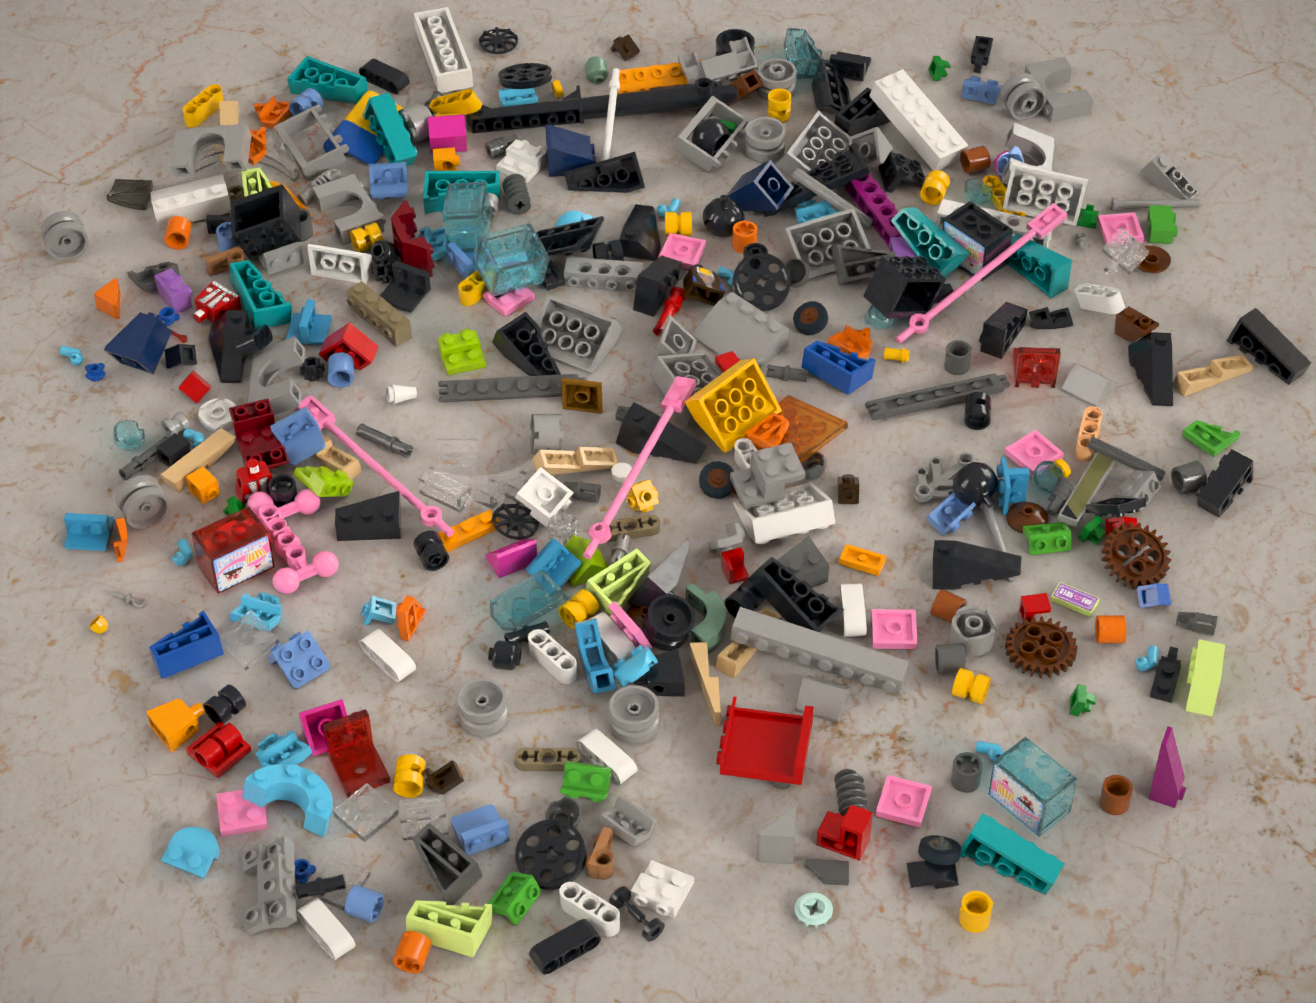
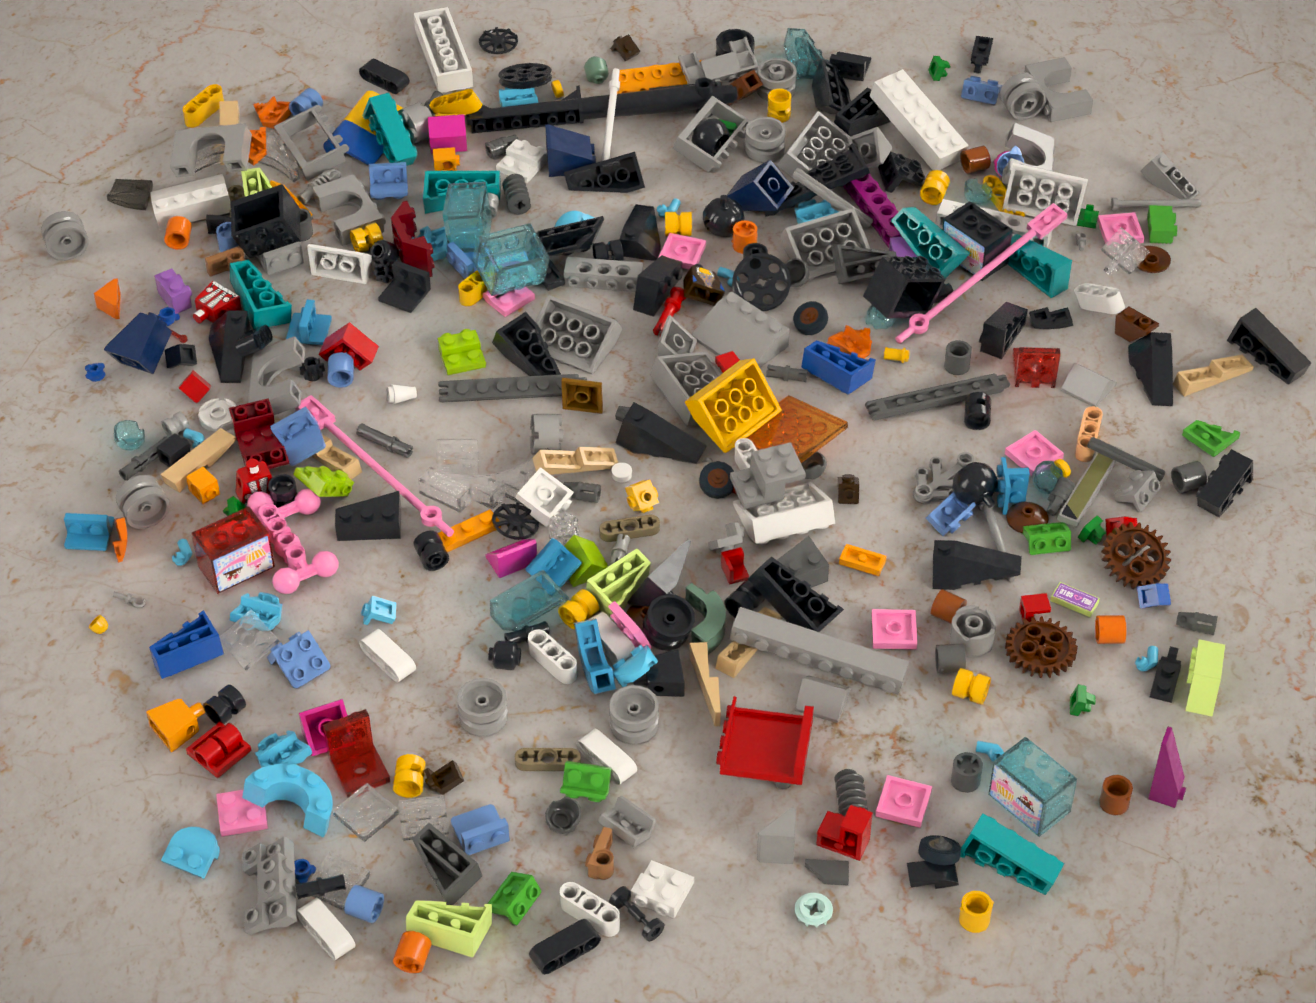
(74, 354): medium azure arm -> none
(146, 278): dark grey slope -> none
(327, 80): teal wedge -> none
(379, 313): dark tan brick -> none
(409, 617): orange wing -> none
(544, 846): black wedge -> none
(673, 402): bright pink bar -> none
(768, 431): orange wing -> none
(854, 610): white beam -> none
(1116, 506): black plate -> none

